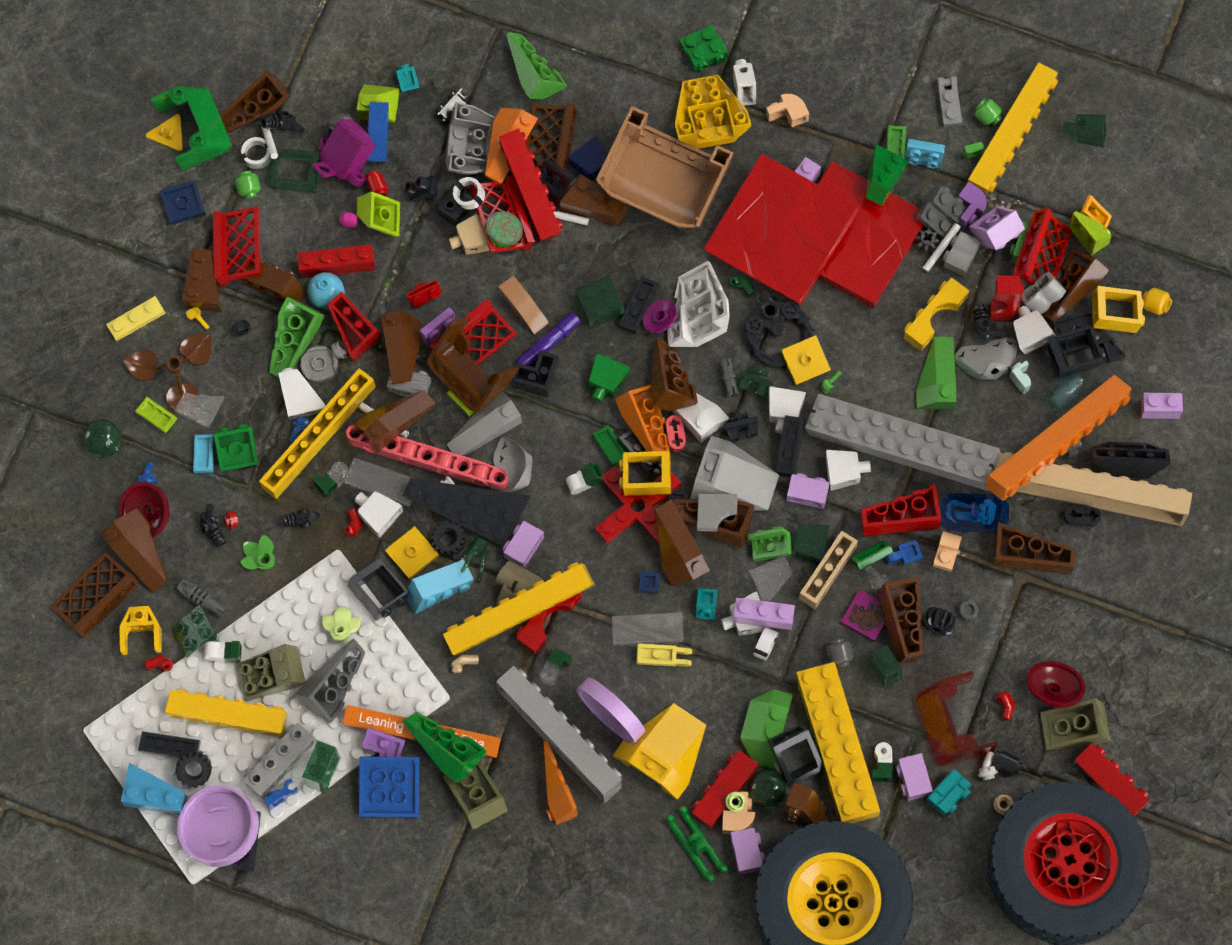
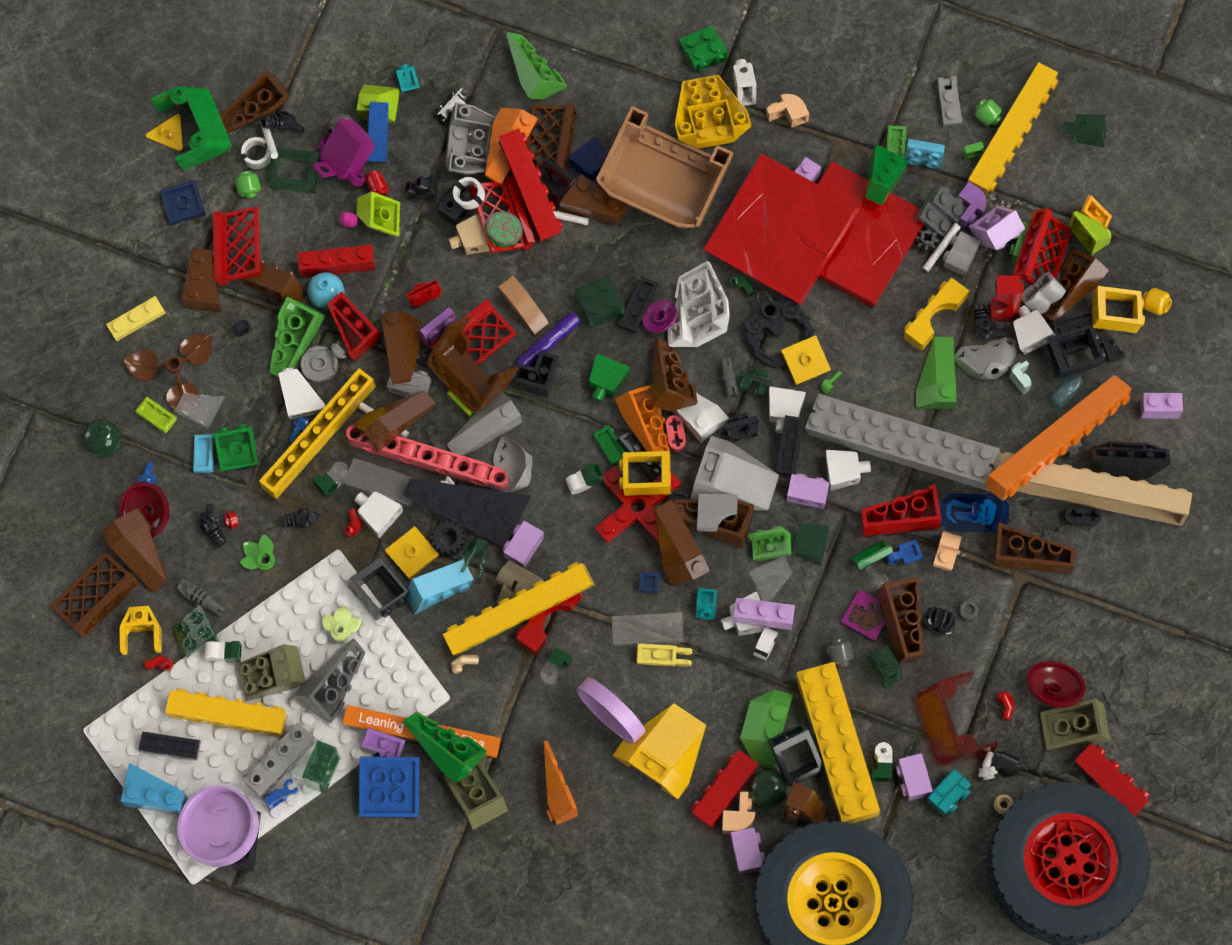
(190, 780): black tyre -> none
(195, 313): yellow hand -> none
(562, 737): light grey brick -> none
(696, 844): green piece -> none
(741, 801): lime plate -> none
(828, 570): tan brick -> none

